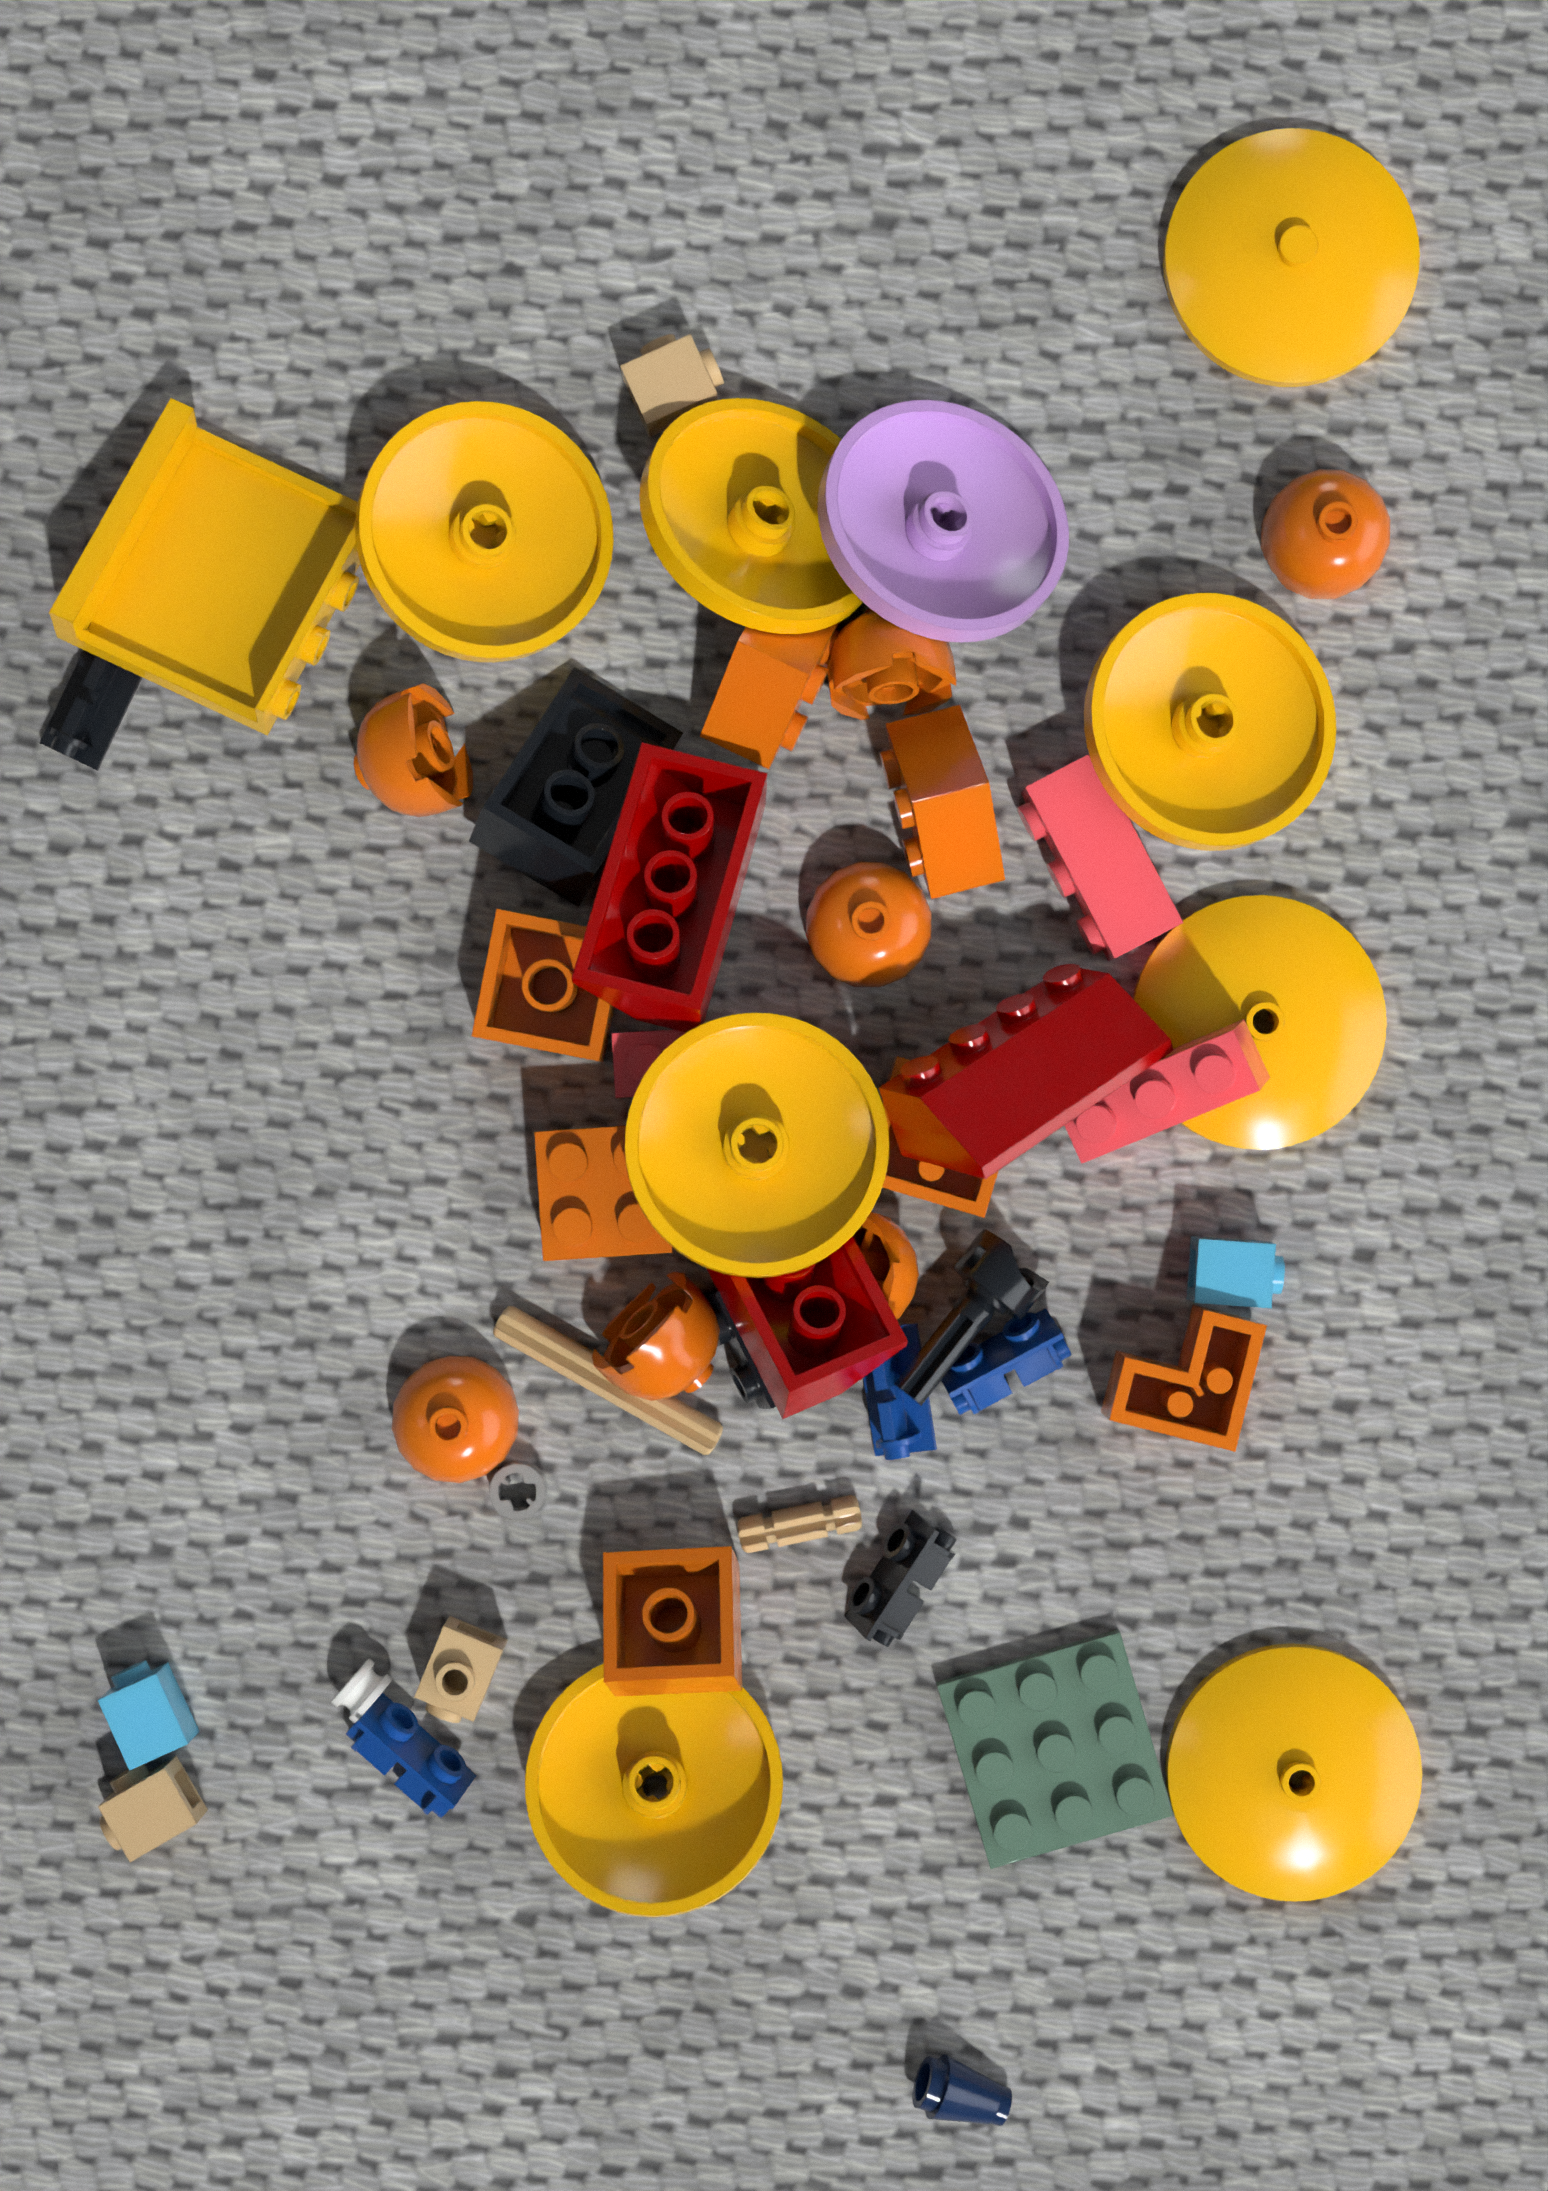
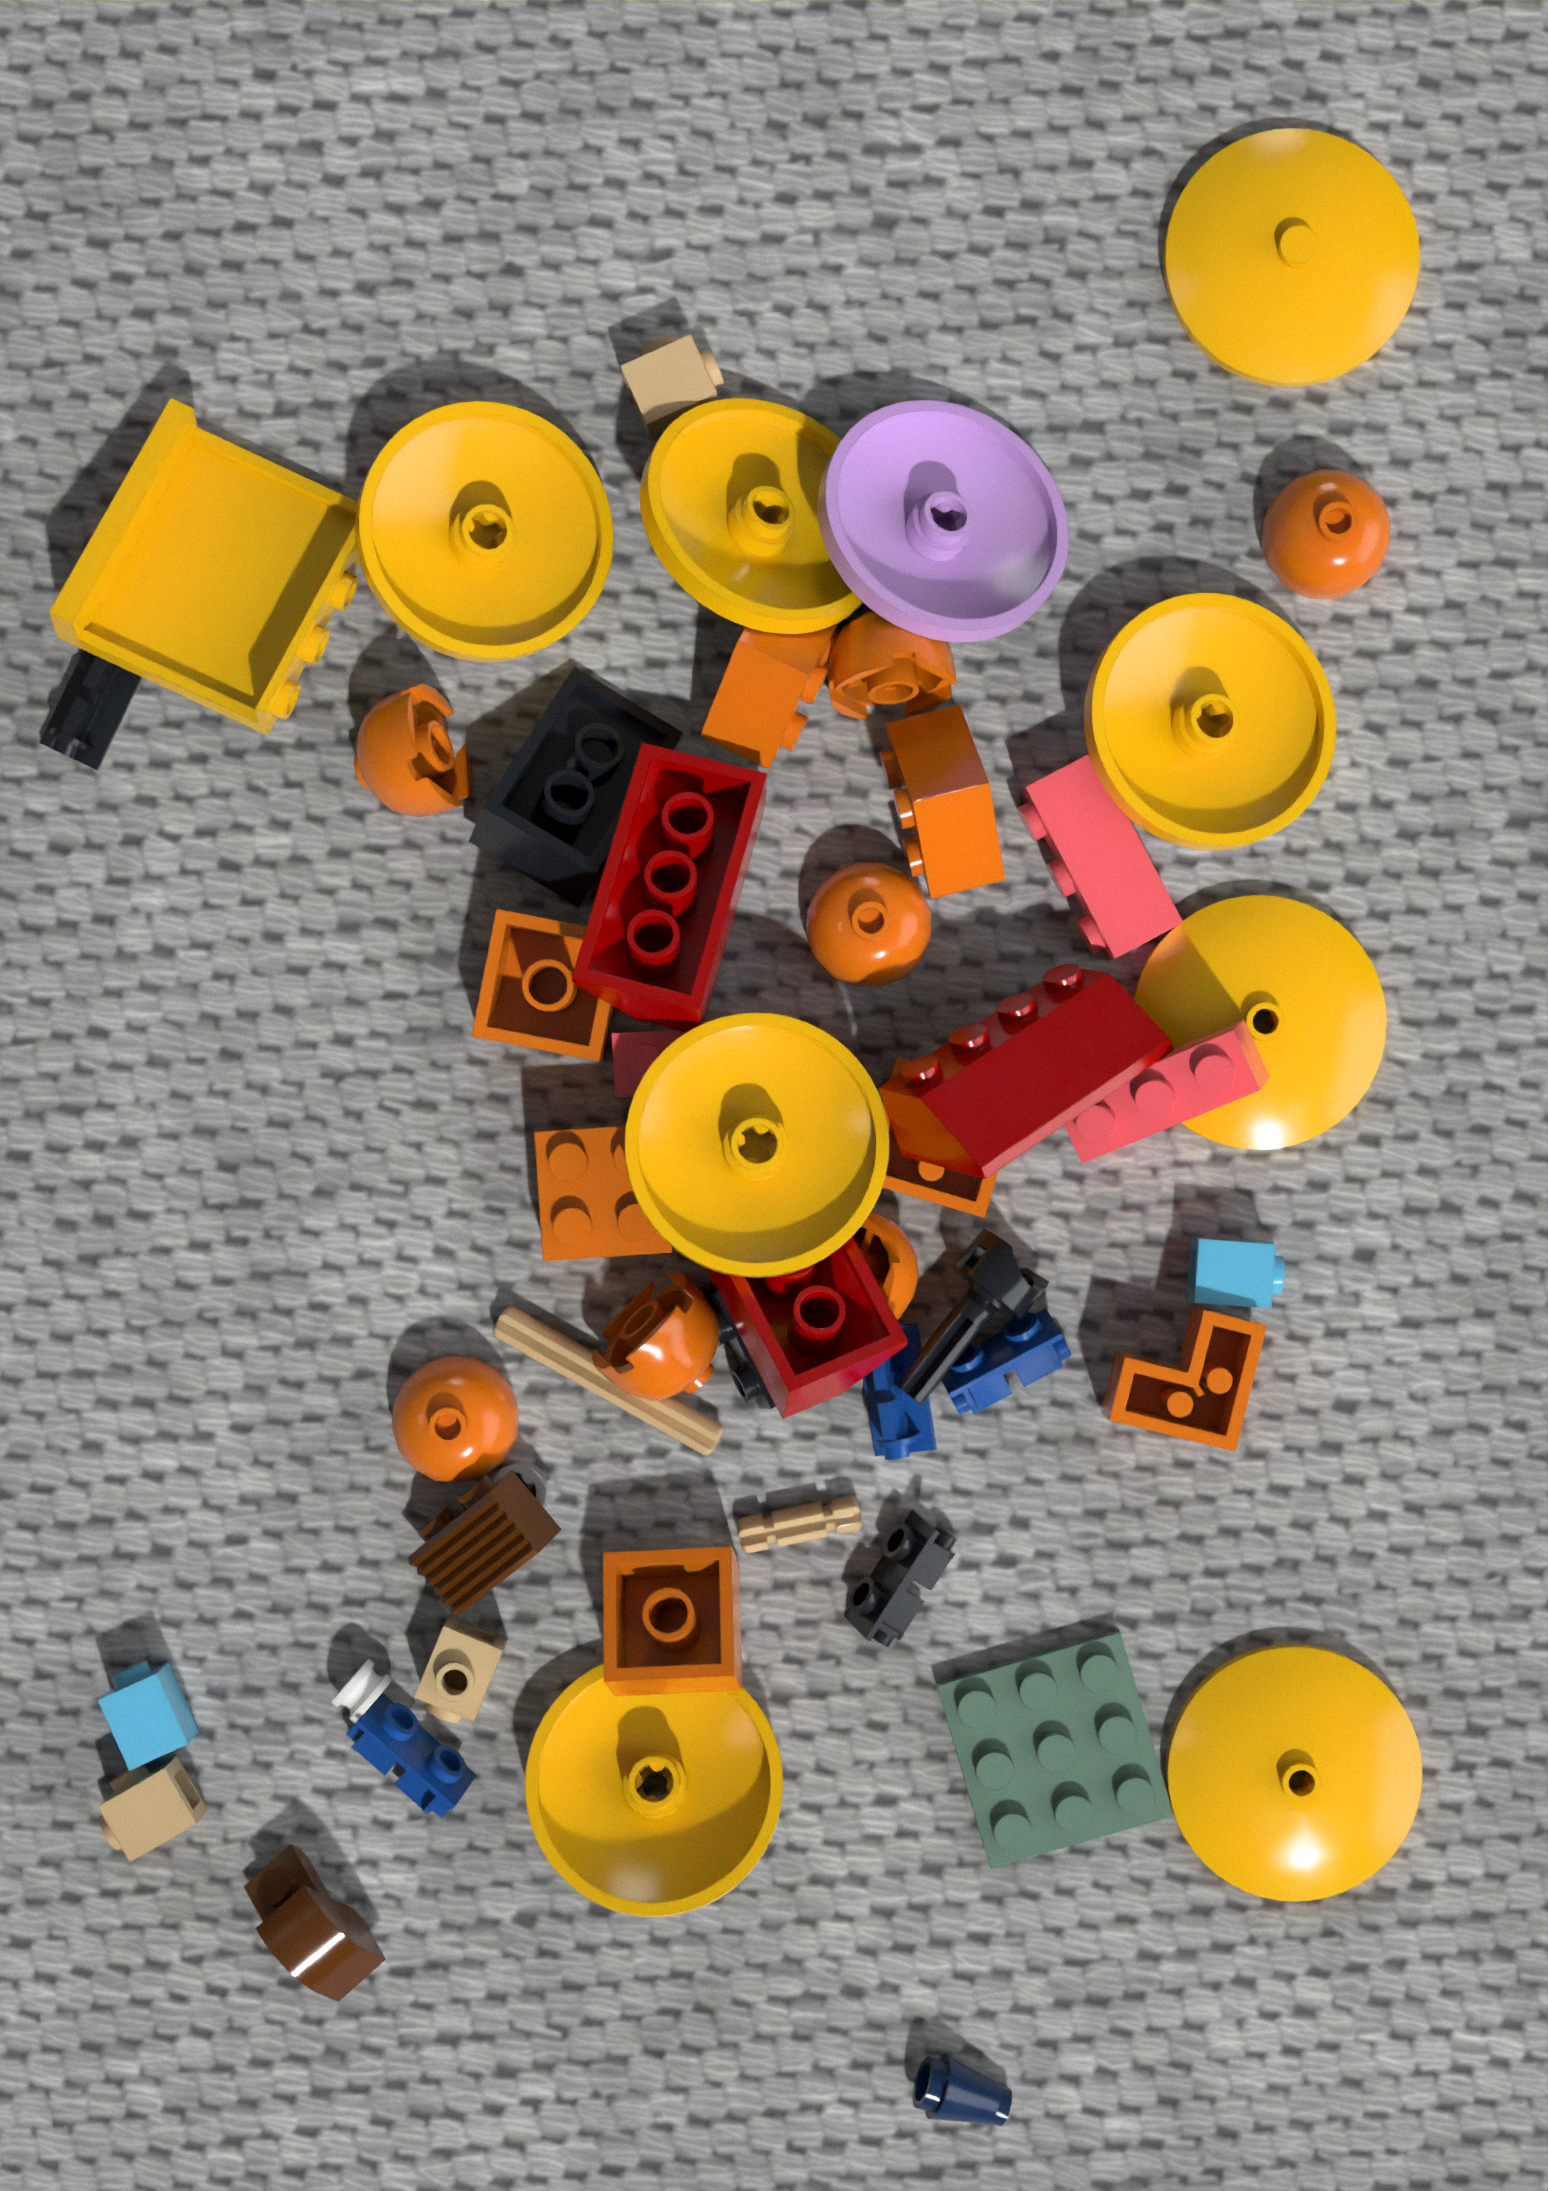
(309, 1931): none -> reddish brown brick
(483, 1542): none -> reddish brown brick

